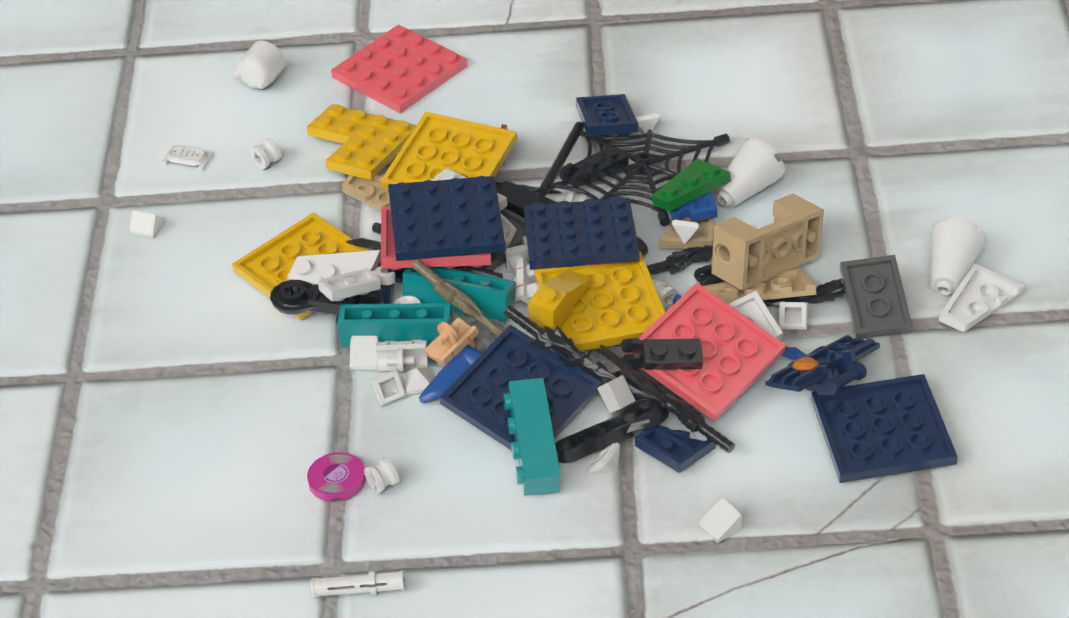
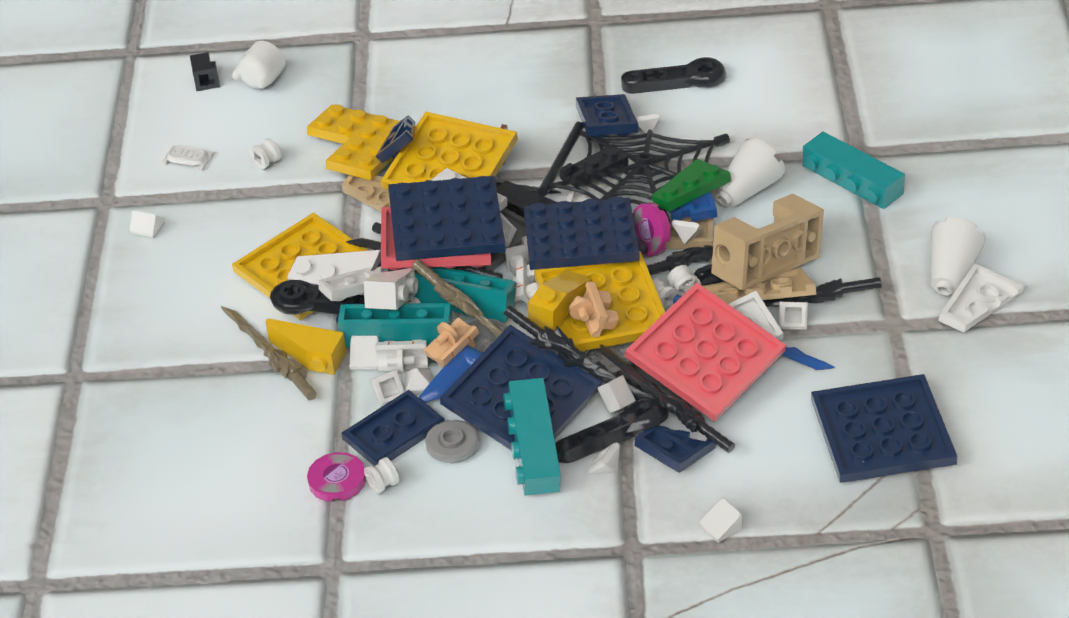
(204, 72): none -> black brick
(277, 358): none -> dark tan sword
(310, 346): none -> yellow slope
(353, 584): white pin -> none
(390, 289): none -> white slope
(392, 428): none -> dark blue tile
(398, 137): none -> dark blue wing
(399, 68): coral plate -> none
(452, 441): none -> light grey wheel
(594, 310): none -> light nougat hips
(652, 227): none -> dark pink tile
(662, 353): black hinge -> none
(682, 279): none -> white wheel
(699, 72): none -> black beam
(826, 367): dark blue piece -> none
(853, 170): none -> teal brick
(875, 296): dark grey plate -> none

